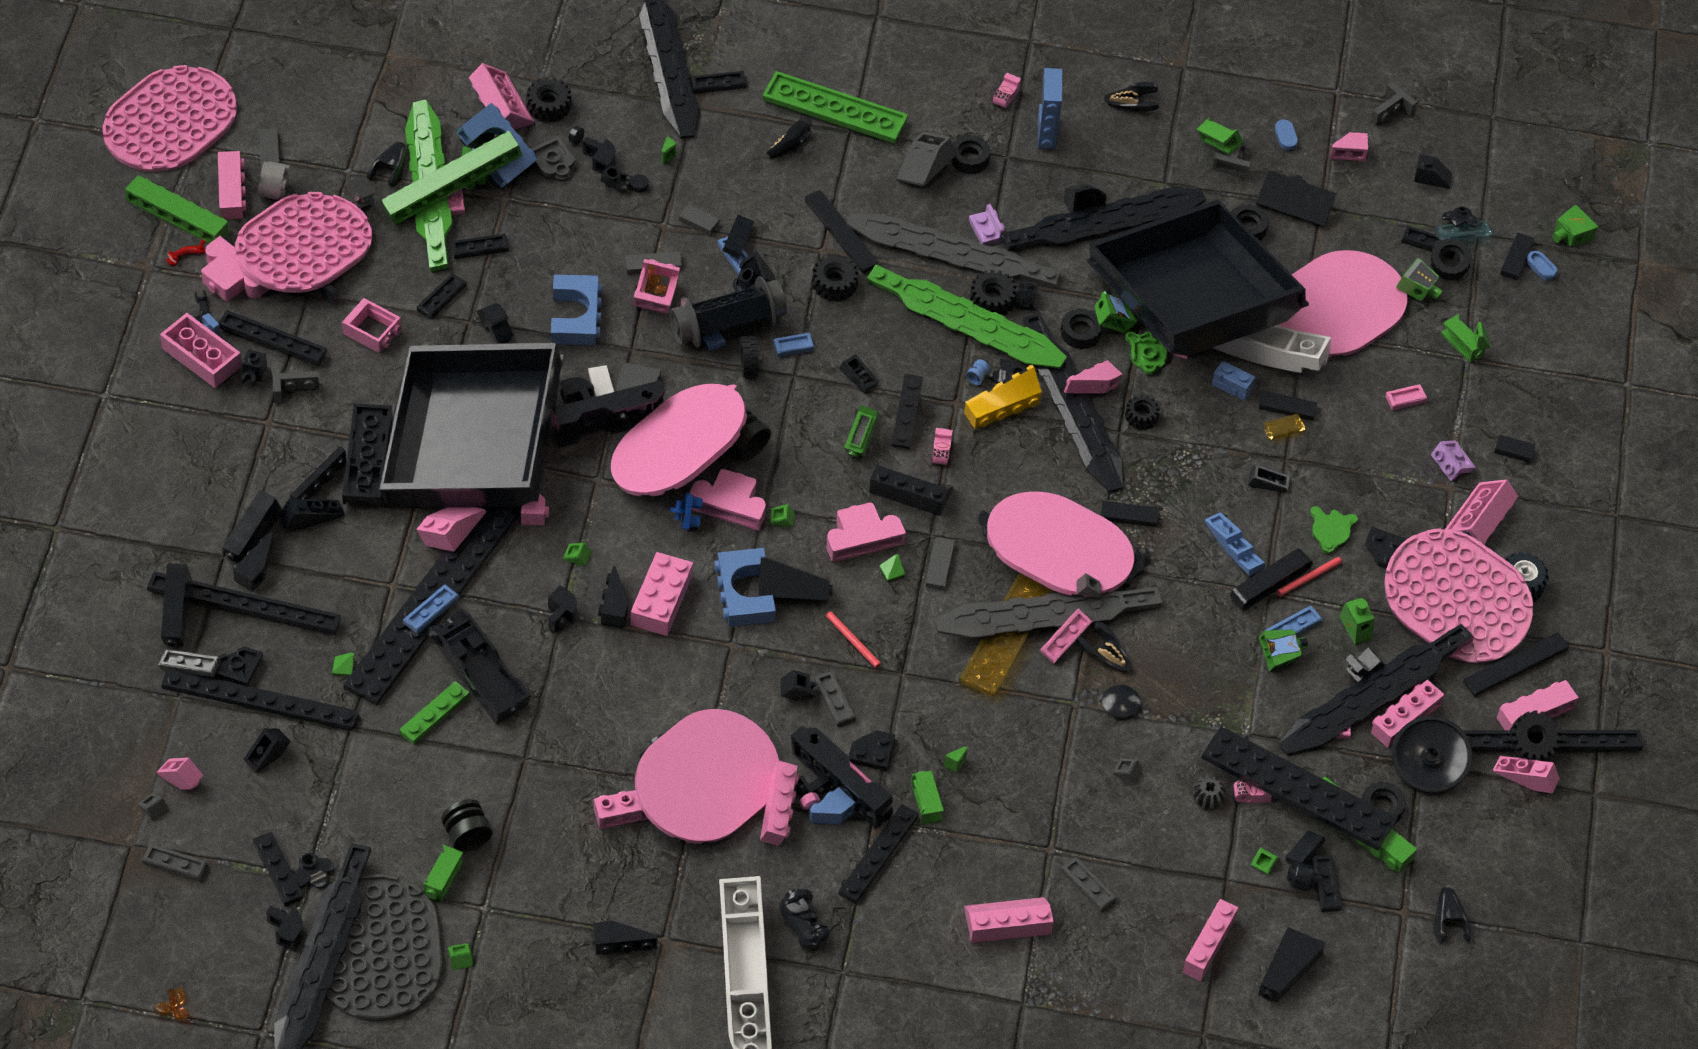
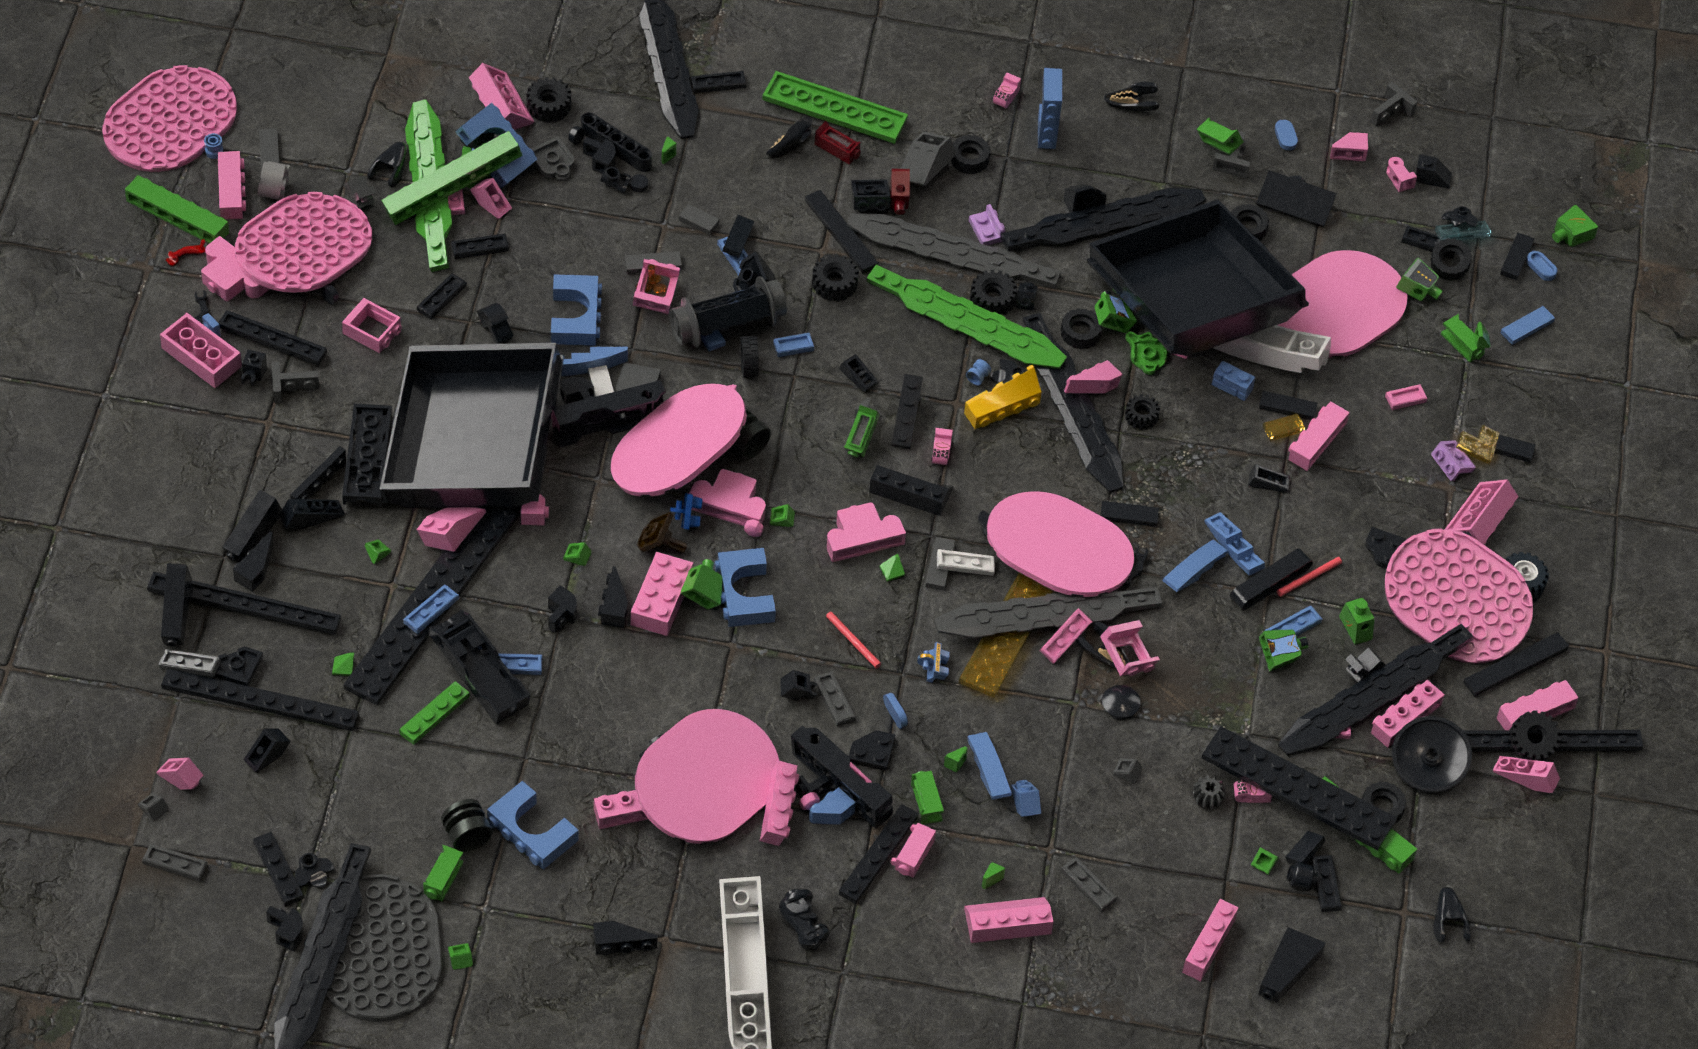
(176, 998): clear orange plant -> none
(213, 145): none -> medium blue wheel
(377, 550): none -> bright green slope
(491, 197): none -> bright pink slope
(523, 663): none -> medium blue tile
(540, 848): none -> medium blue arch
(597, 357): none -> medium blue slope
(626, 147): none -> black beam
(657, 535): none -> dark brown piece
(703, 585): none -> bright green torso
(753, 528): none -> bright pink tile
(791, 582): black slope -> none
(837, 143): none -> dark red window
(870, 195): none -> black plate
(895, 710): none -> medium blue tile
(899, 190): none -> dark red torso
(914, 850): none -> bright pink brick
(931, 662): none -> medium blue hips
(965, 562): none -> white tile
(989, 766): none -> medium blue slope
(993, 875): none -> bright green slope
(1026, 798): none -> medium blue slope
(1088, 586): dark grey slope -> none
(1124, 635): none -> bright pink window
(1194, 565): none -> medium blue slope
(1318, 435): none -> bright pink brick
(1331, 529): bright green tile -> none
(1399, 175): none -> bright pink leg
(1481, 446): none -> clear yellow tile
(1527, 325): none -> medium blue tile

